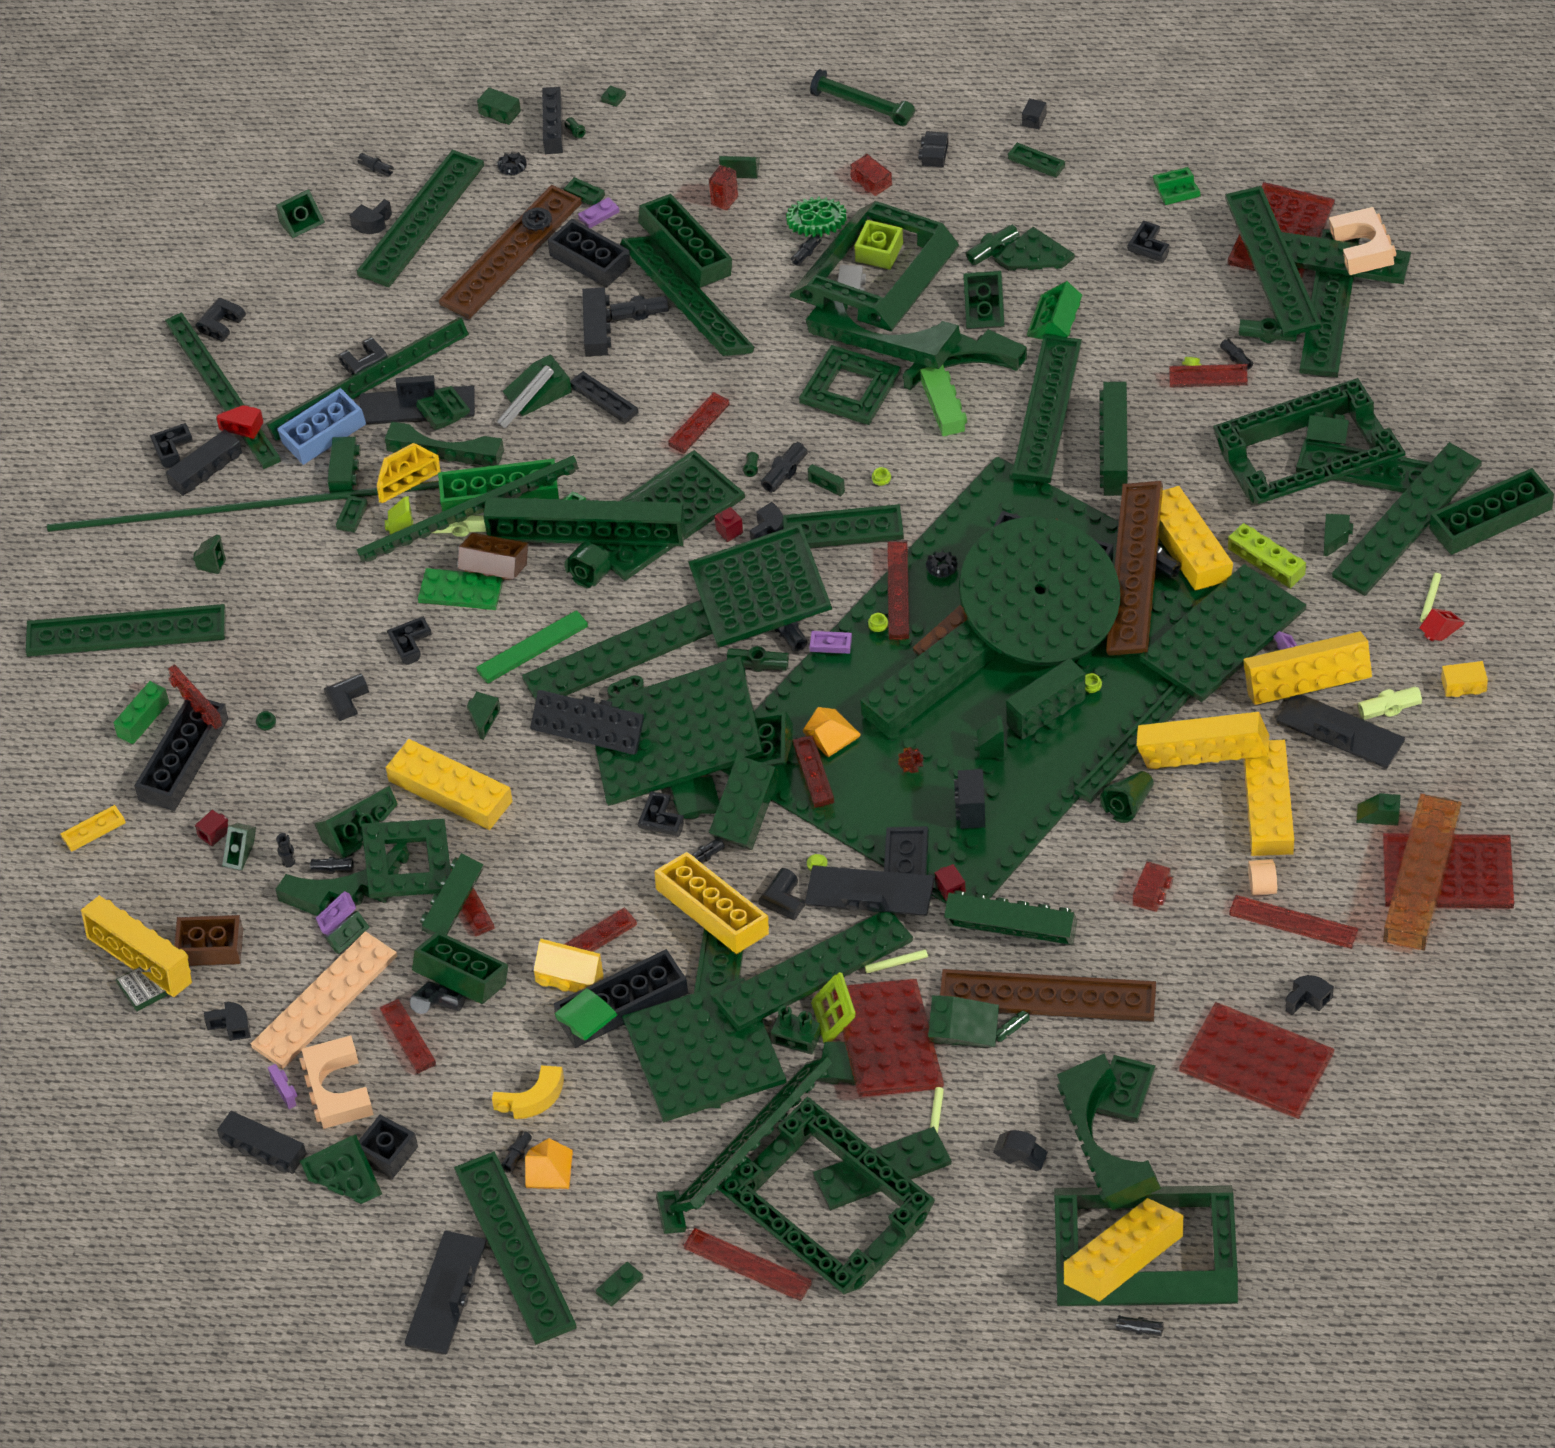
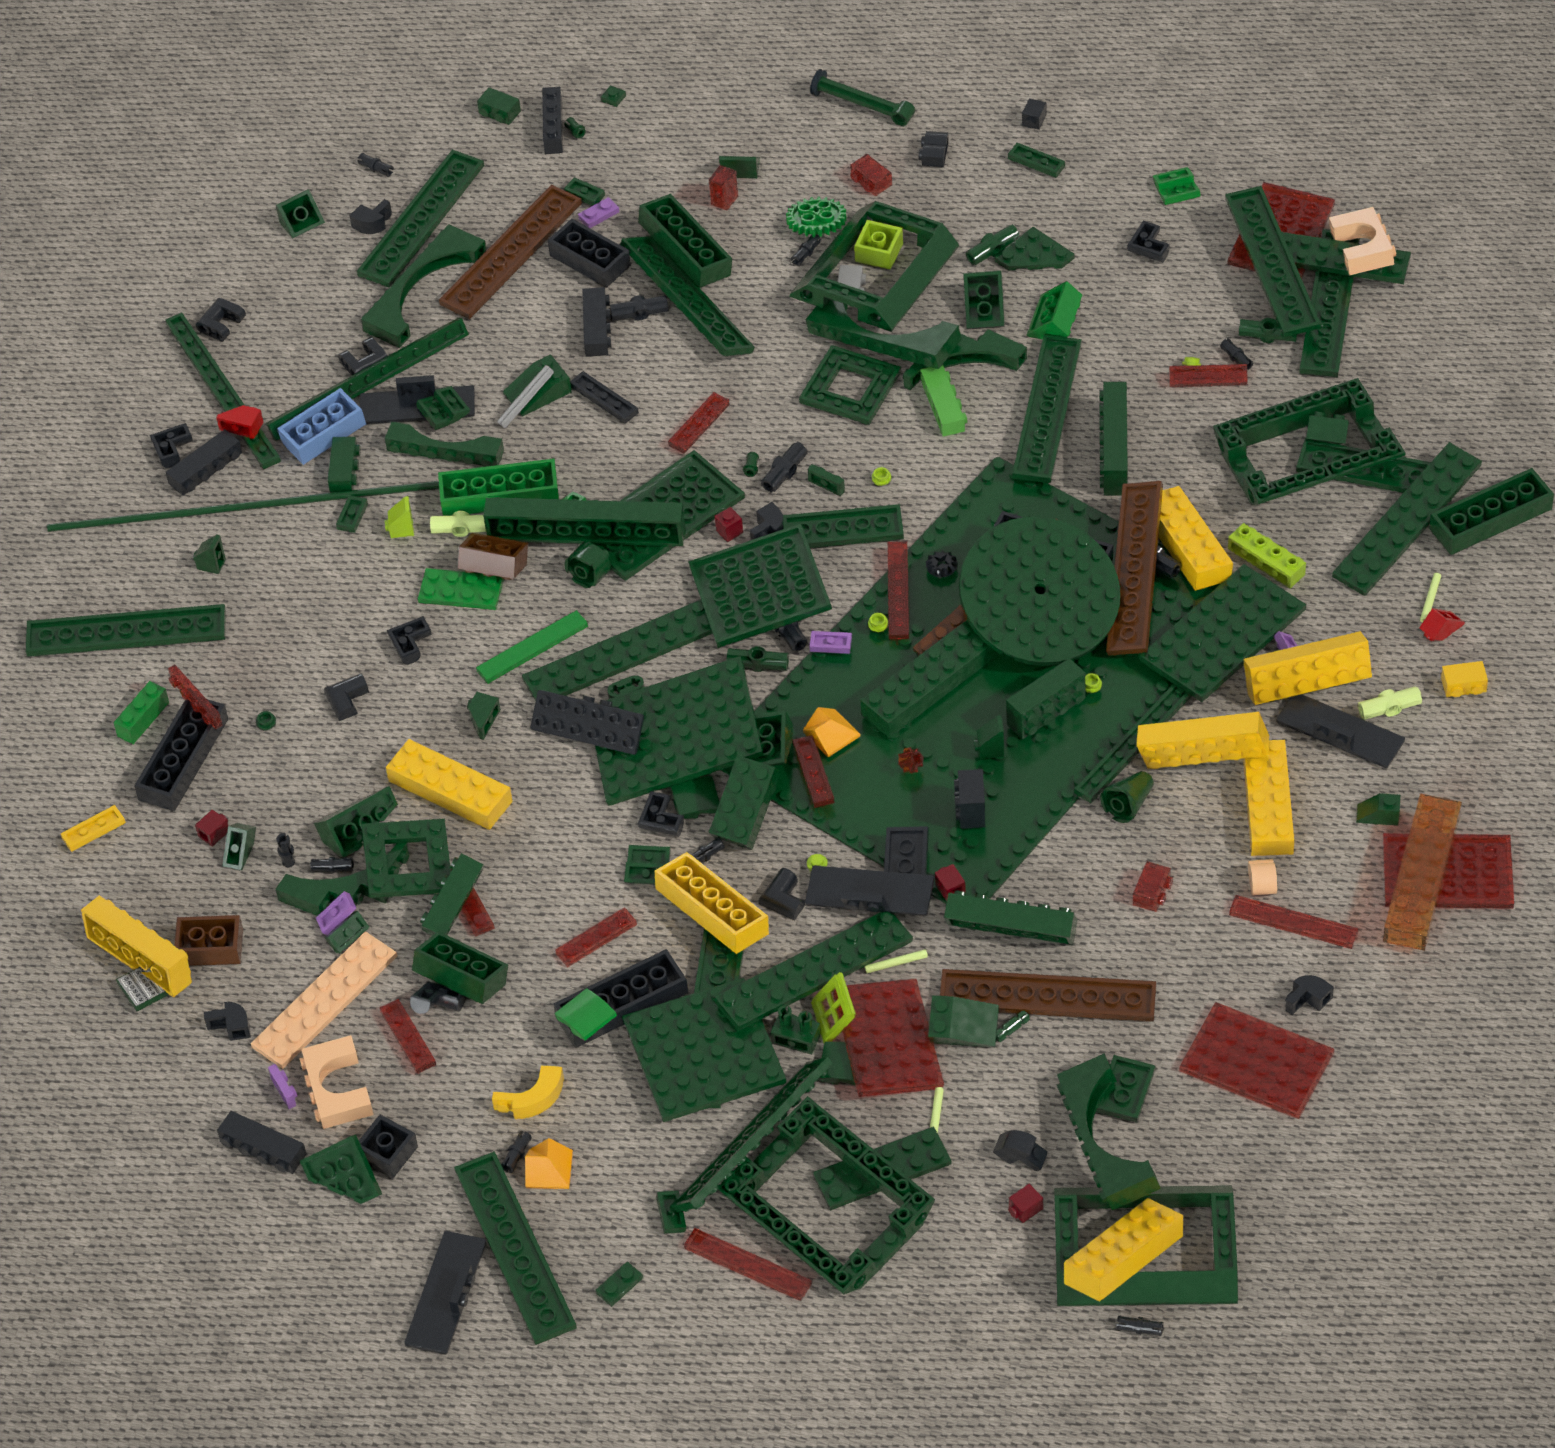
(405, 470): yellow wedge -> none
(447, 249): none -> dark green arch
(462, 511): dark green plate -> none
(509, 168): black gear -> none
(531, 215): black gear -> none
(566, 966): yellow slope -> none
(643, 862): none -> dark green slope
(1025, 1203): none -> dark red brick
(1336, 532): dark green slope -> none

